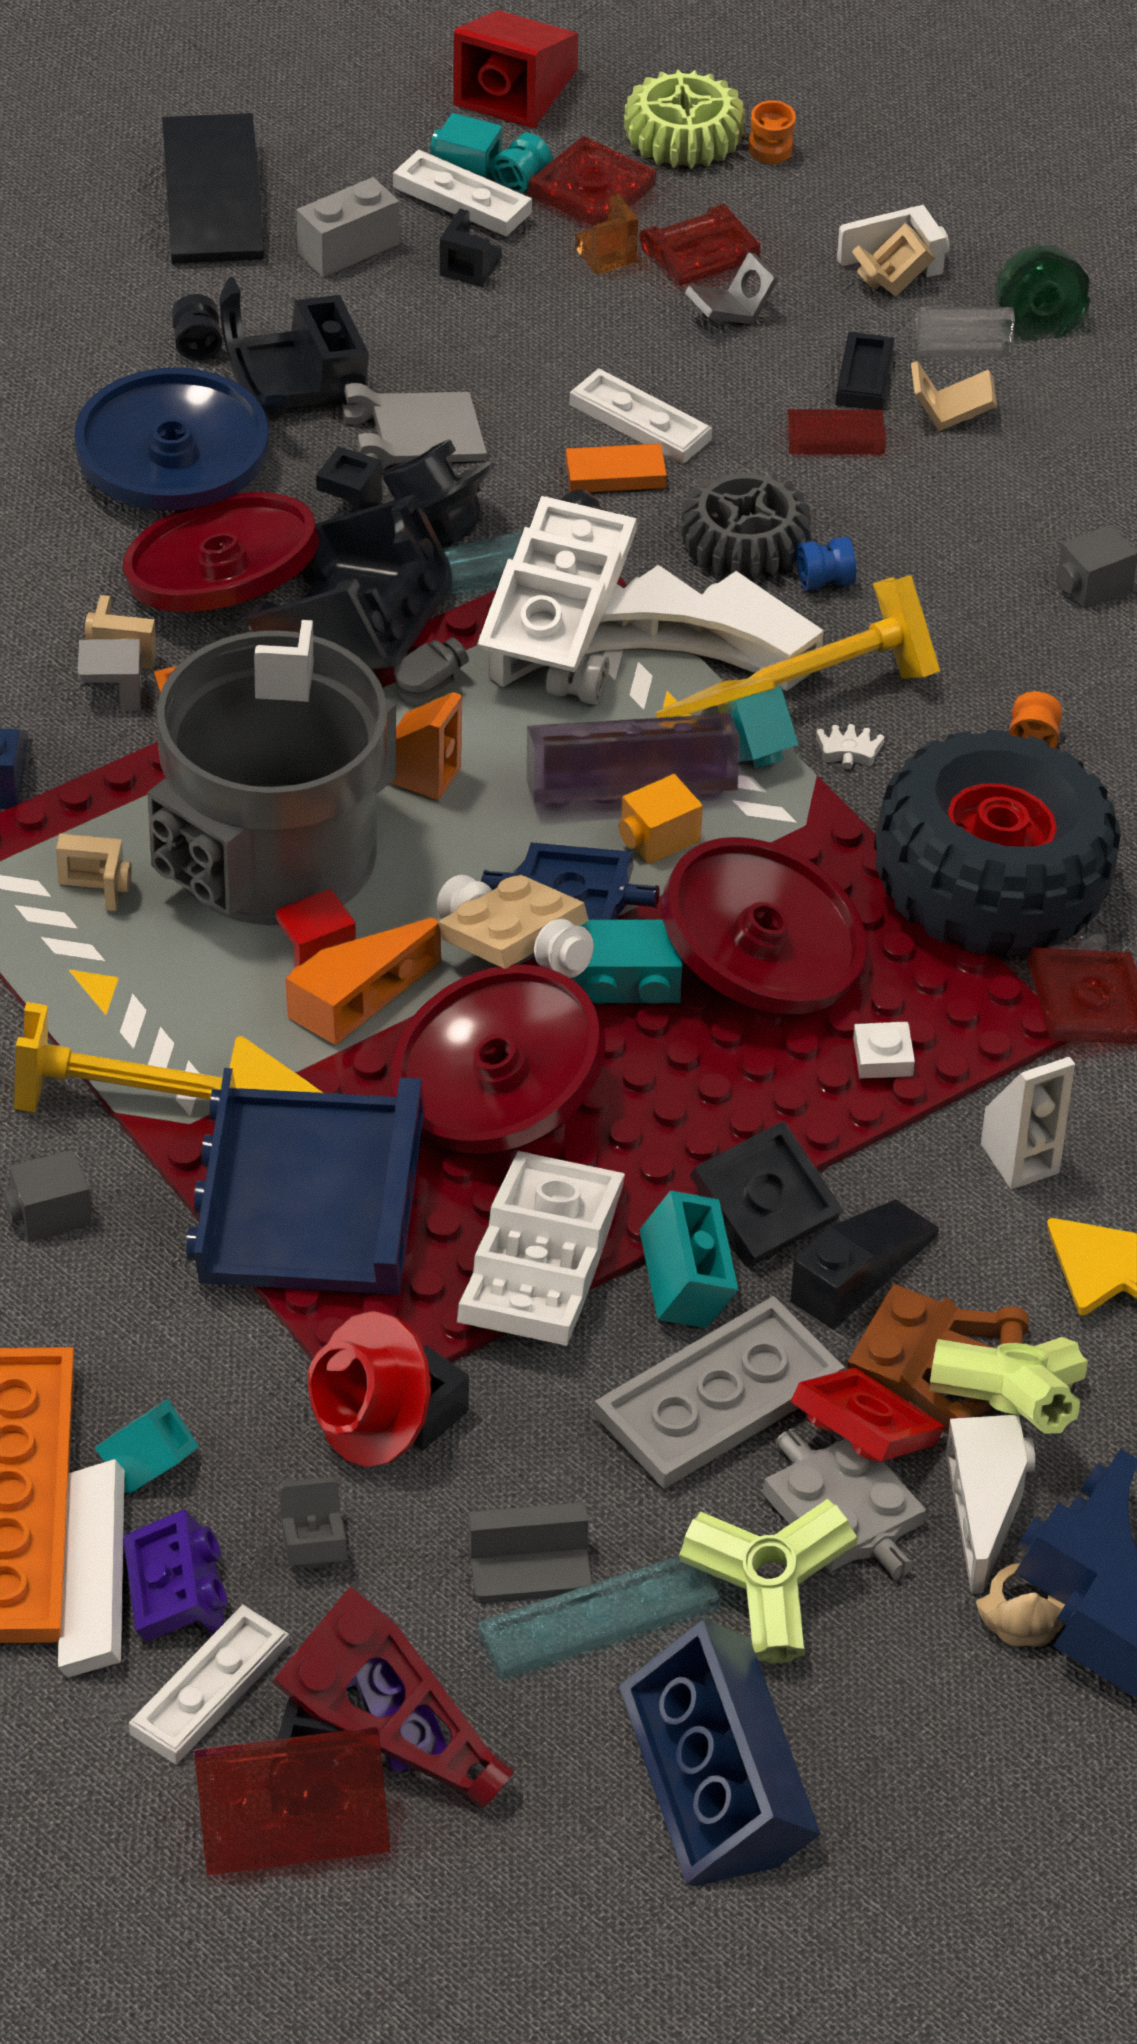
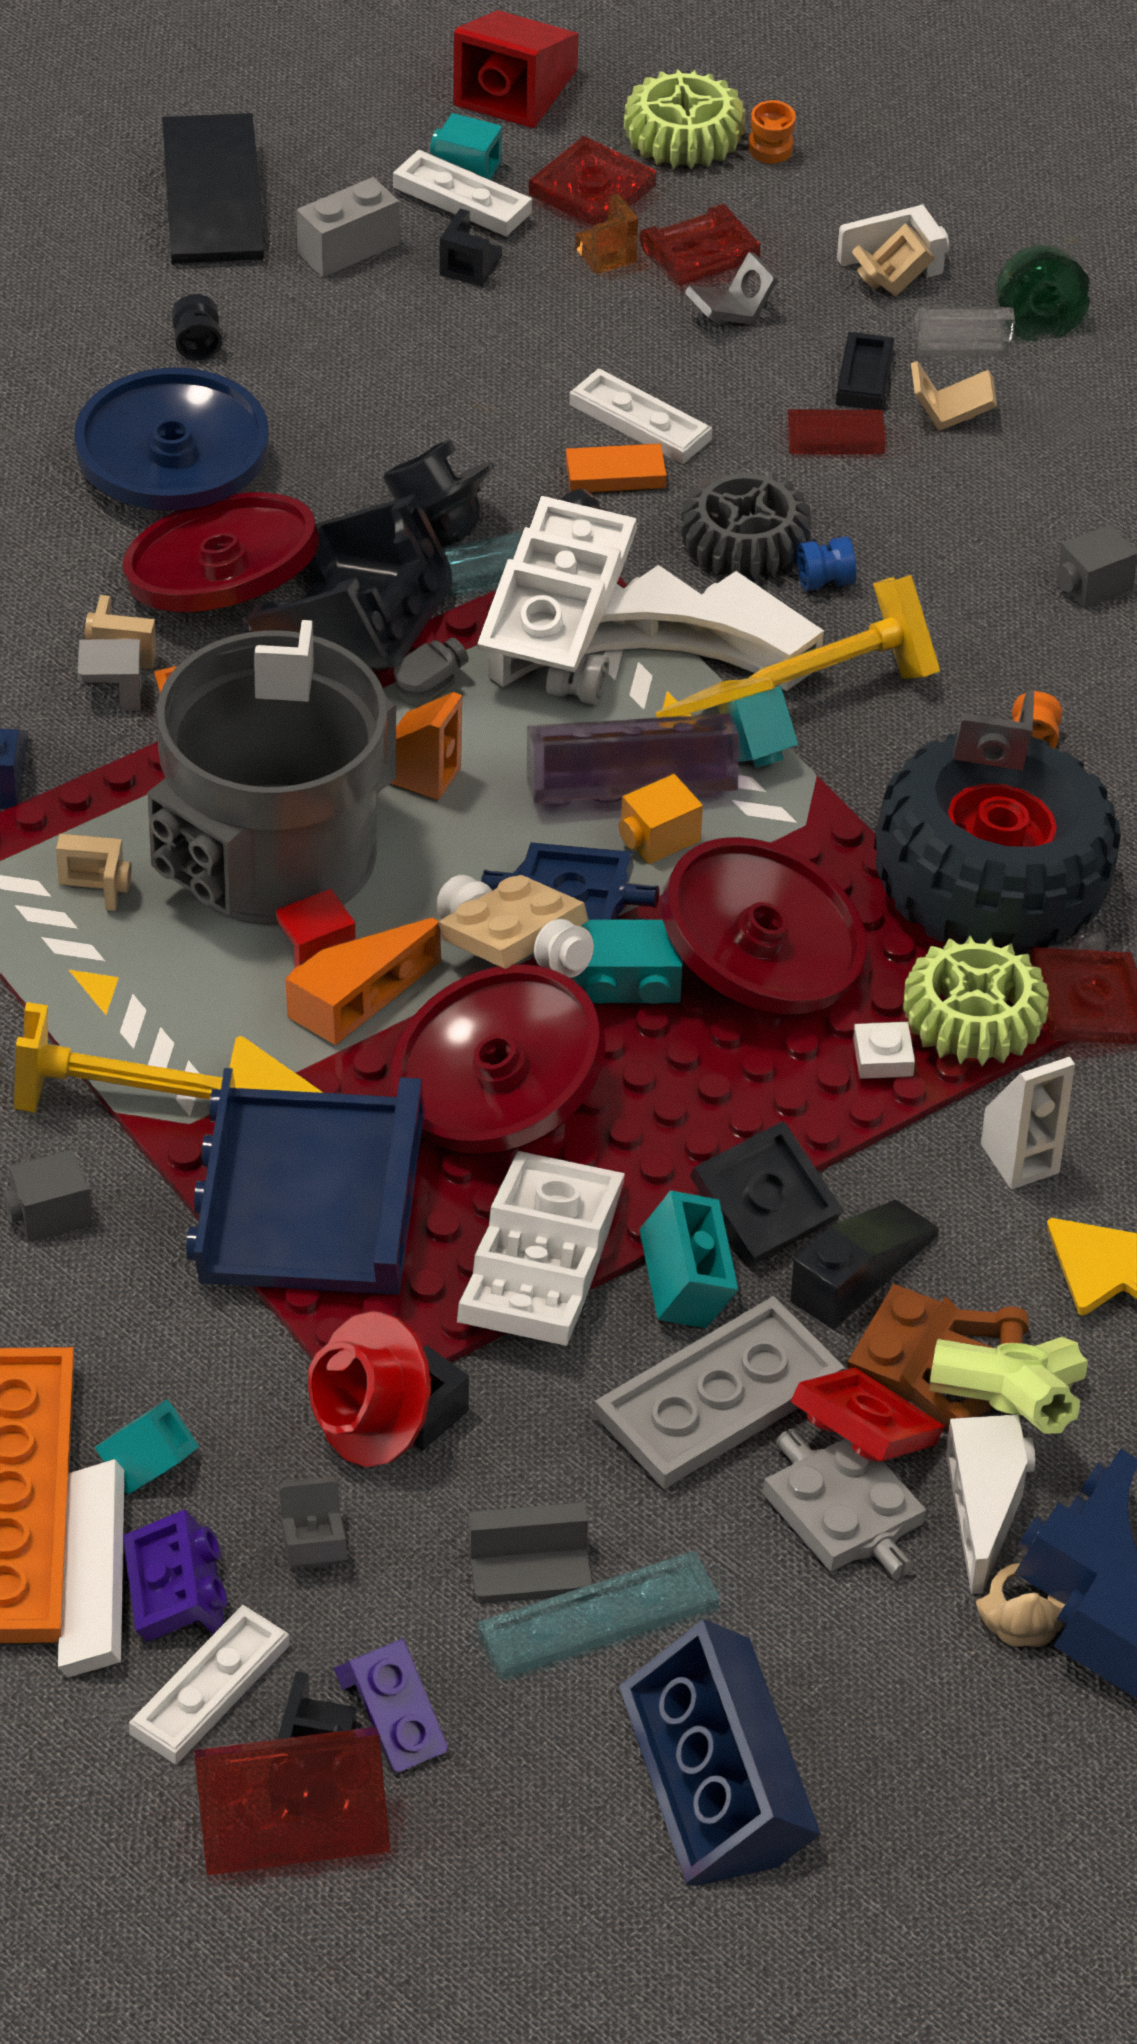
(296, 365): black piece -> none
(337, 1651): dark red plate -> none
(352, 478): black panel -> none
(414, 423): light grey flag -> none
(520, 162): teal wheel -> none
(775, 1602): yellowish green piece -> none
(849, 747): white piece -> none
(975, 1015): none -> yellowish green gear
(994, 739): none -> flat silver bracket

